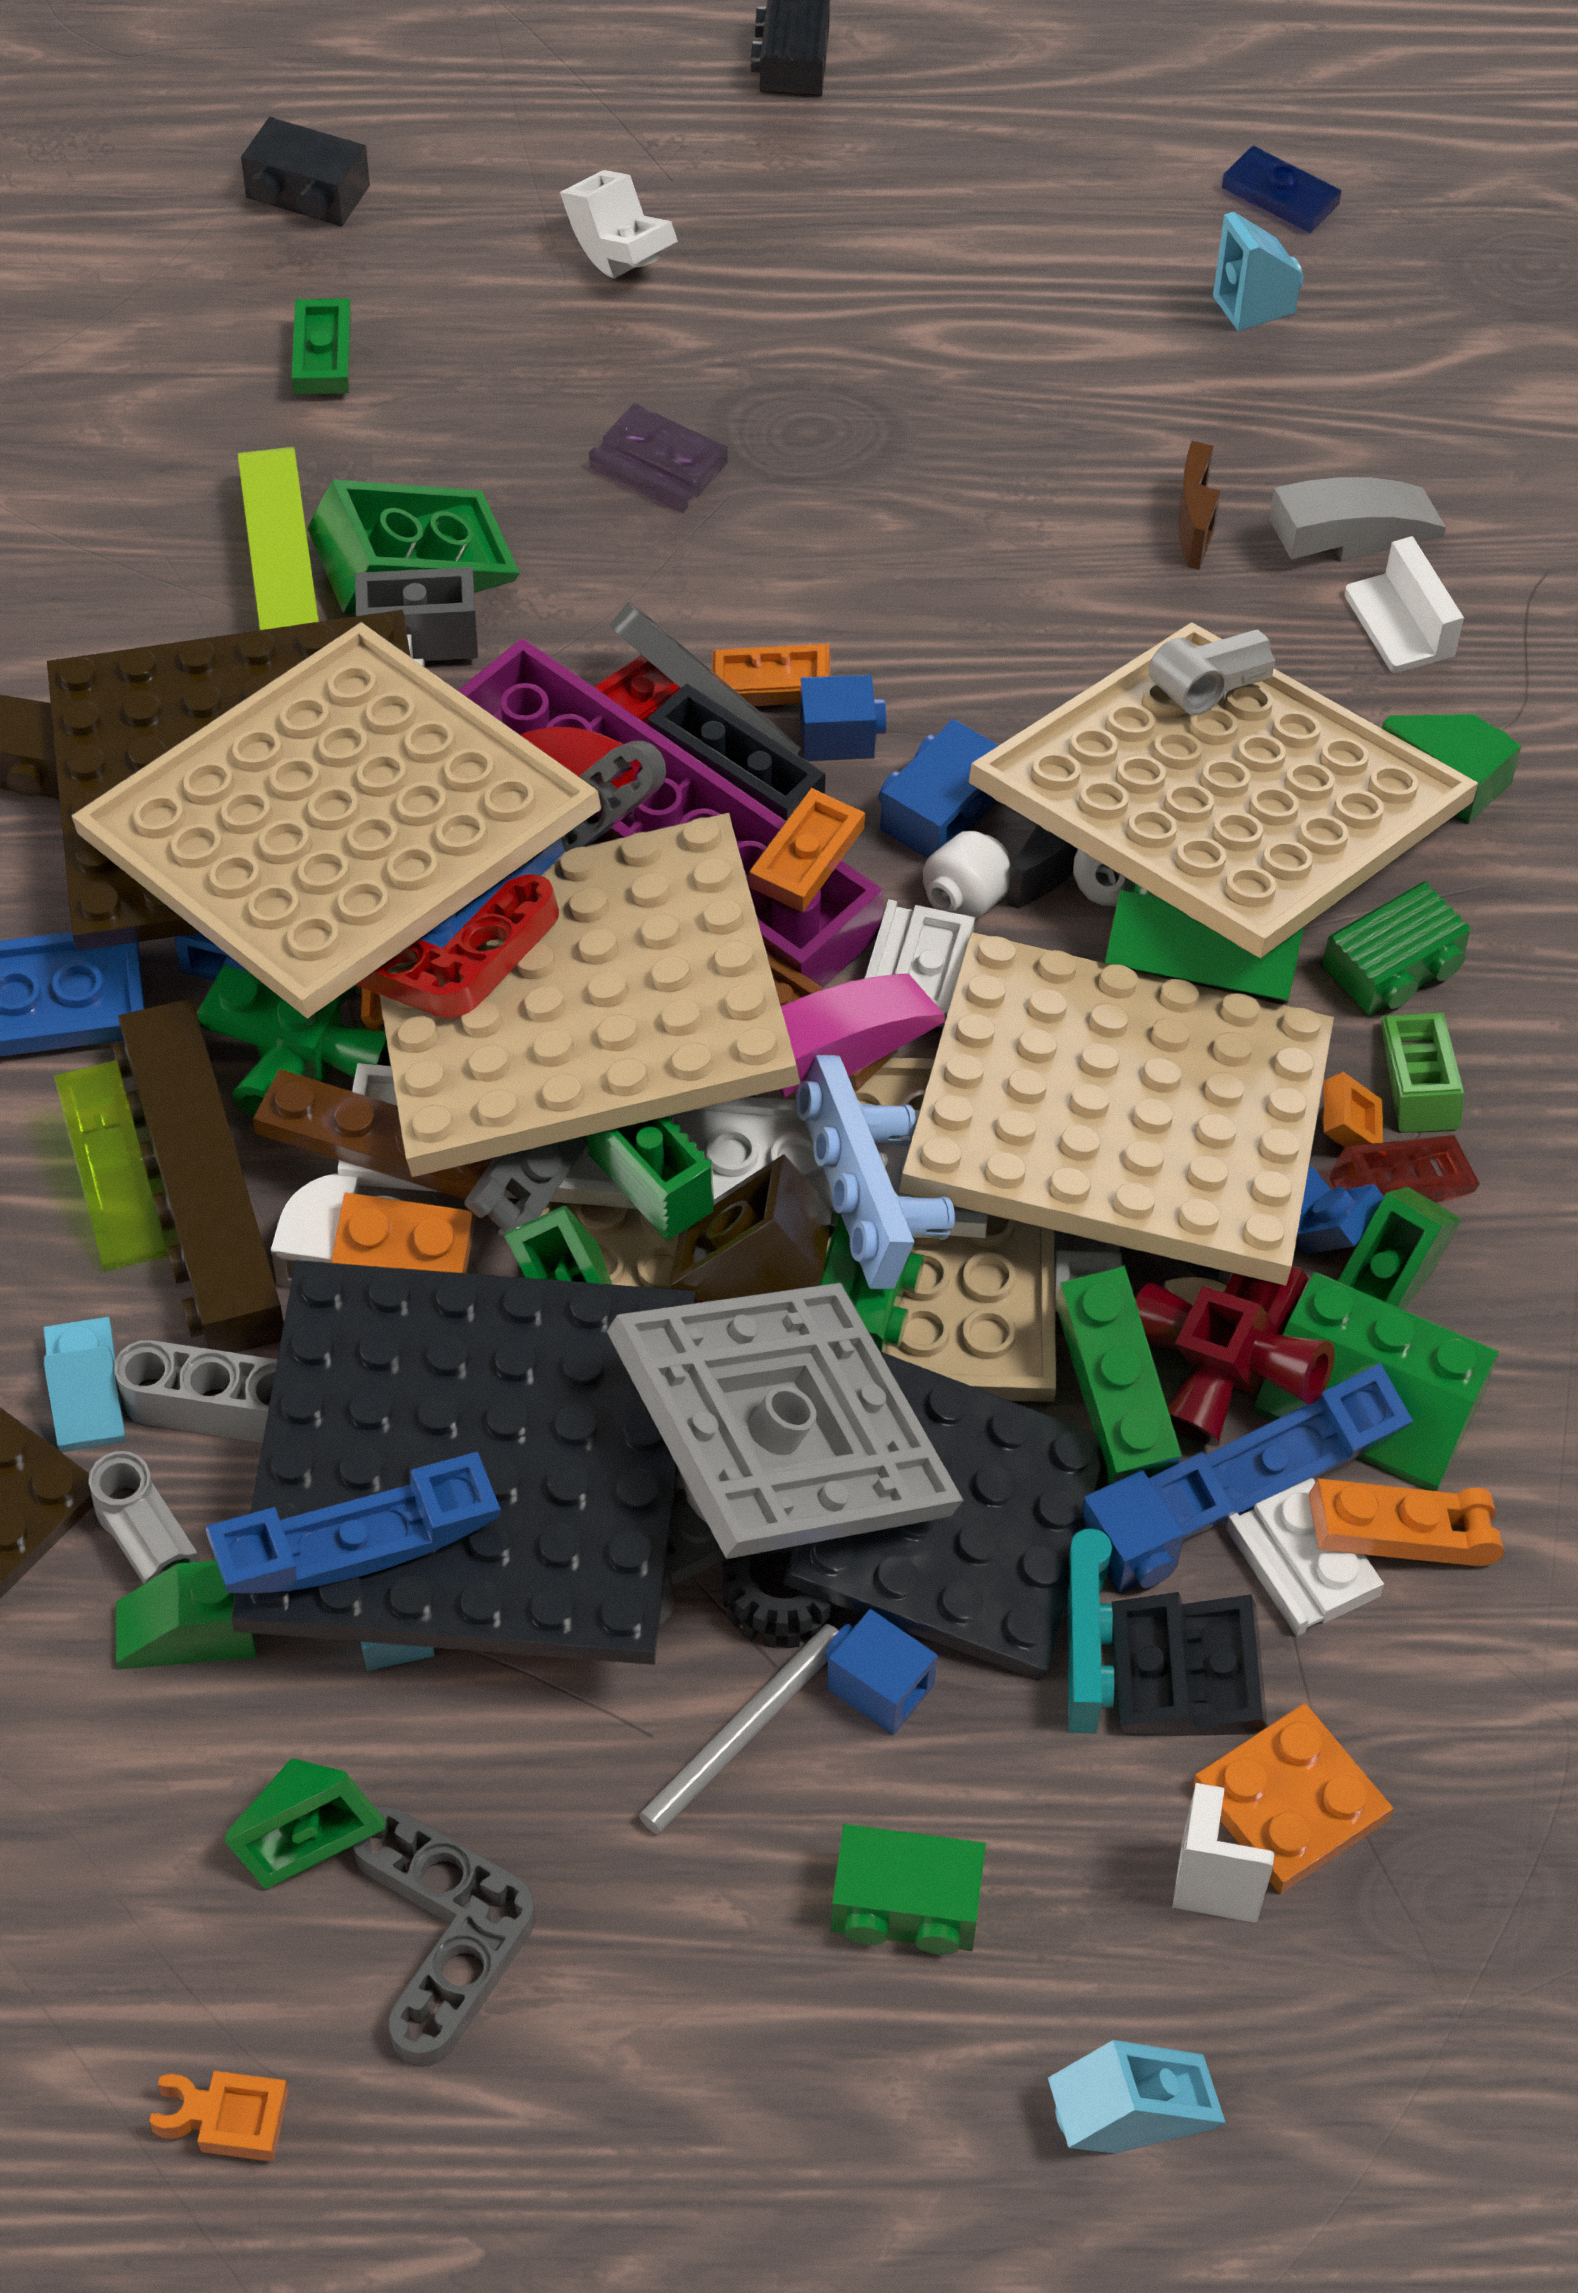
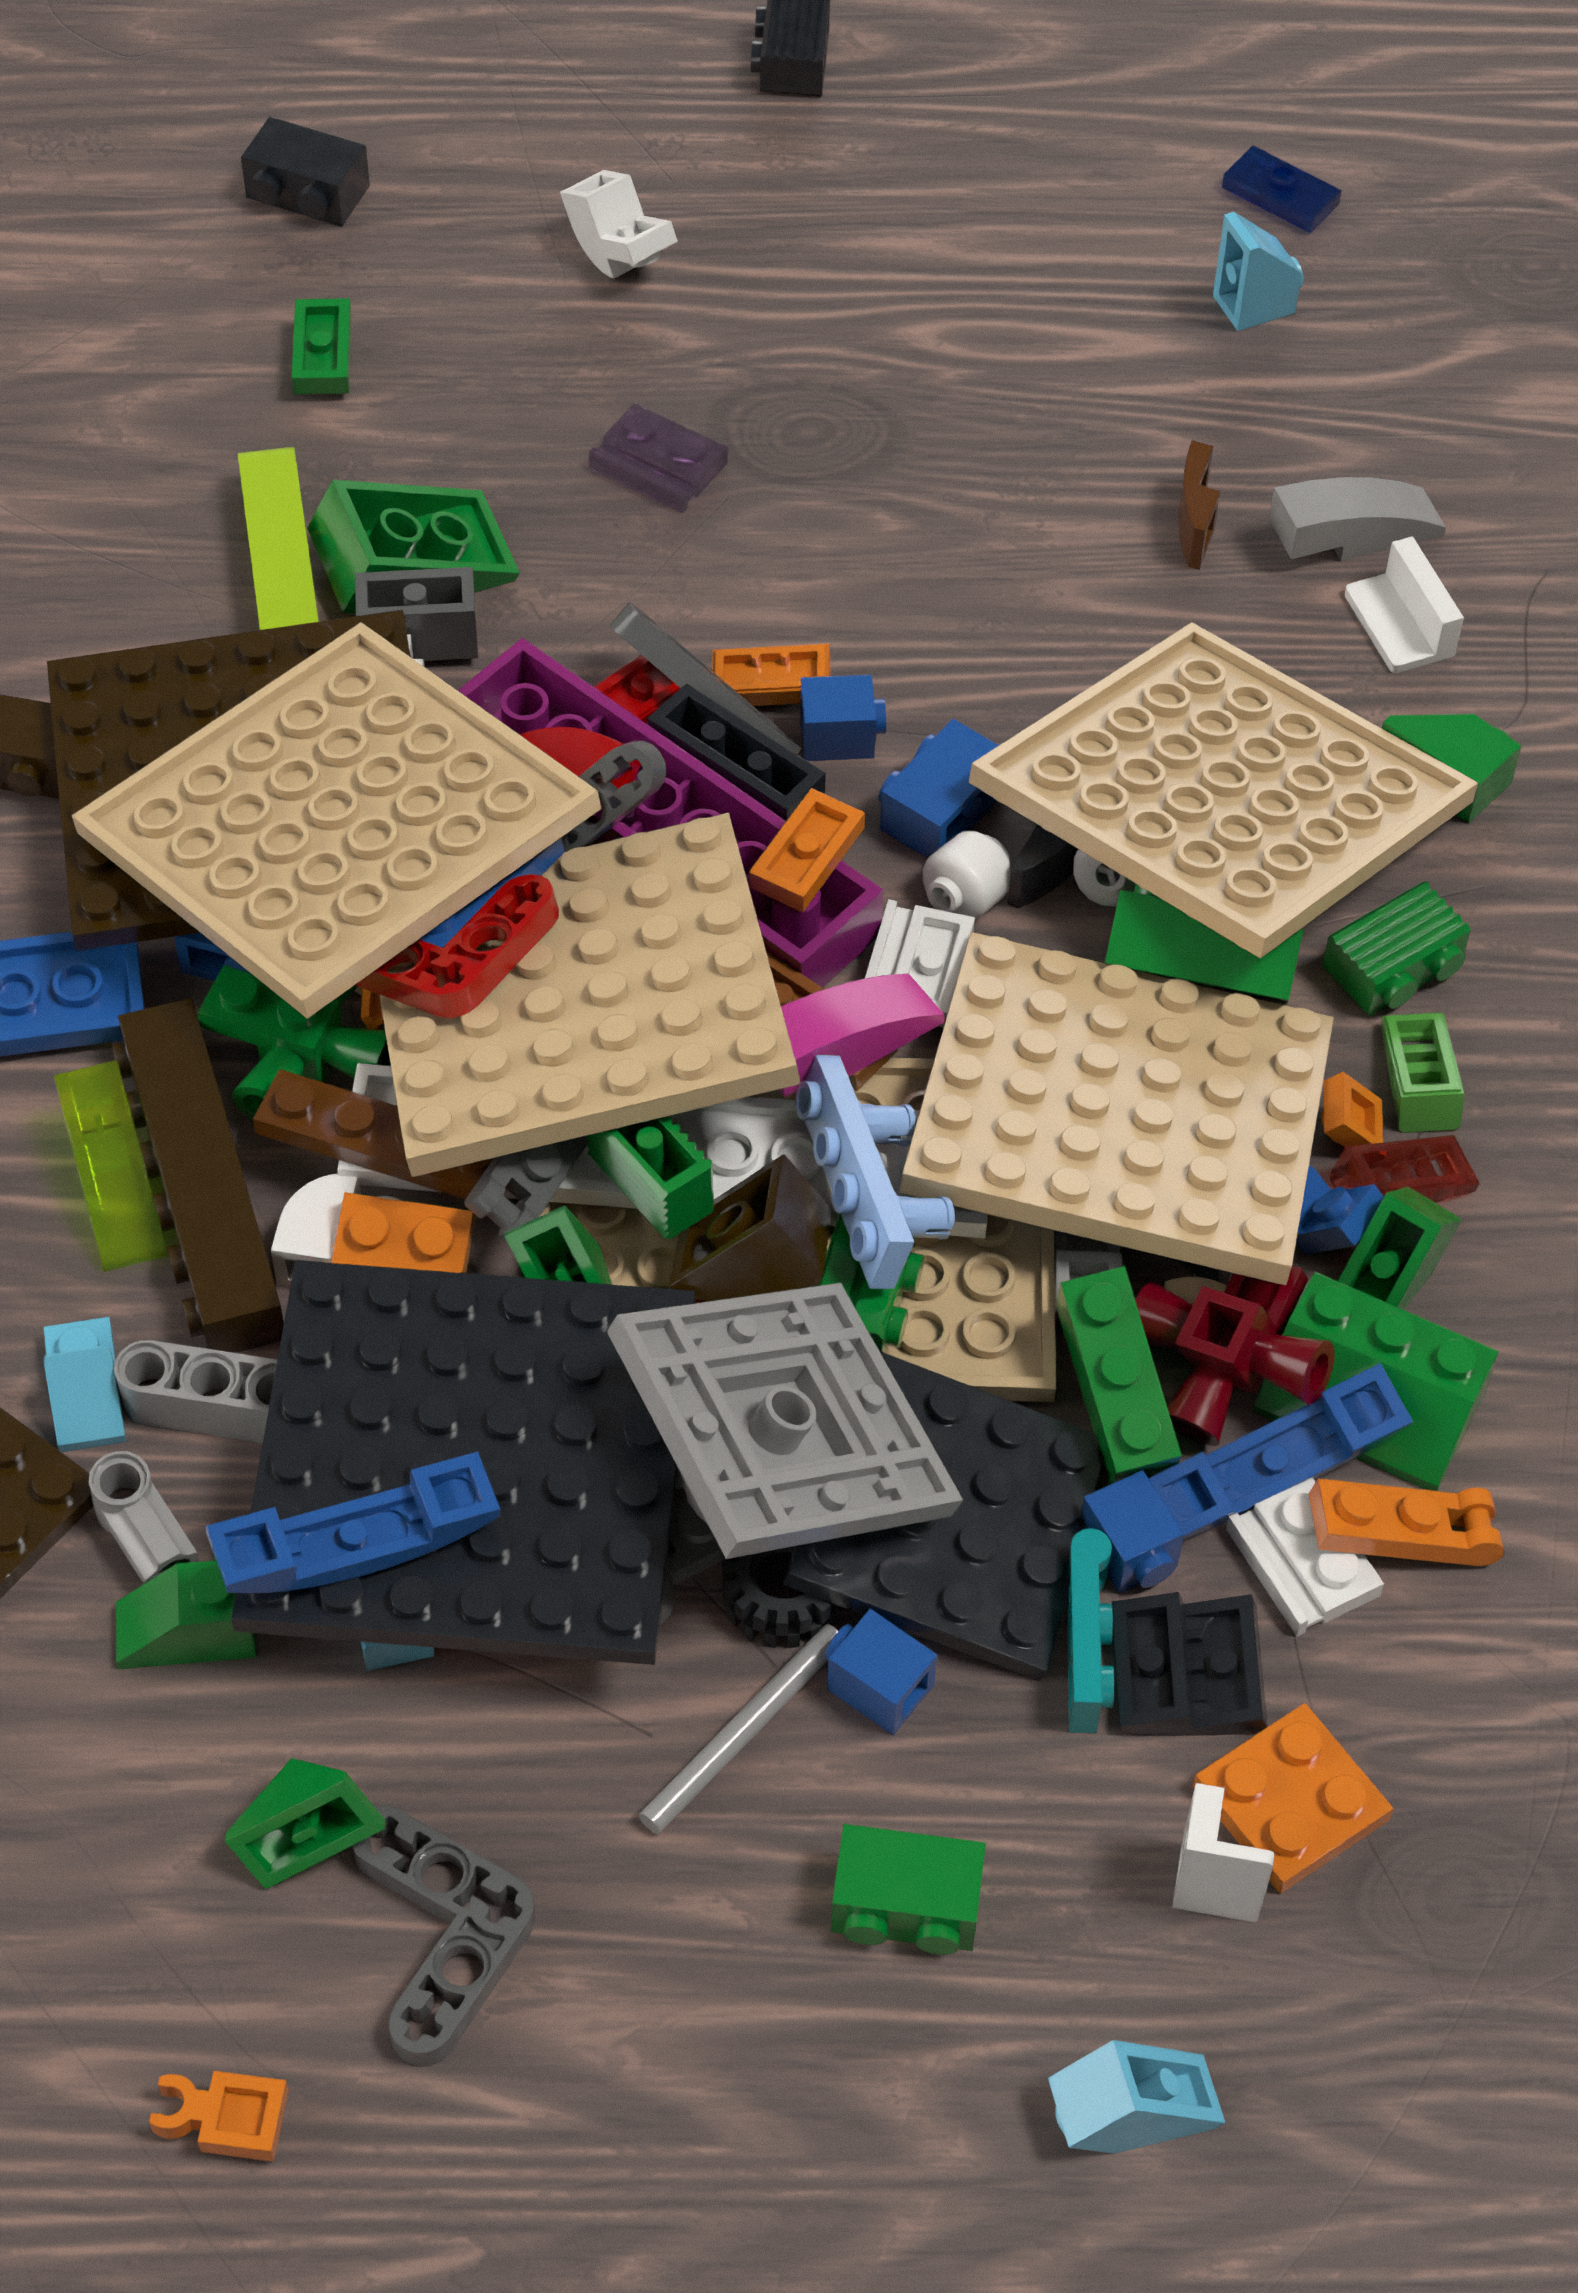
(1203, 673): light grey piece -> none

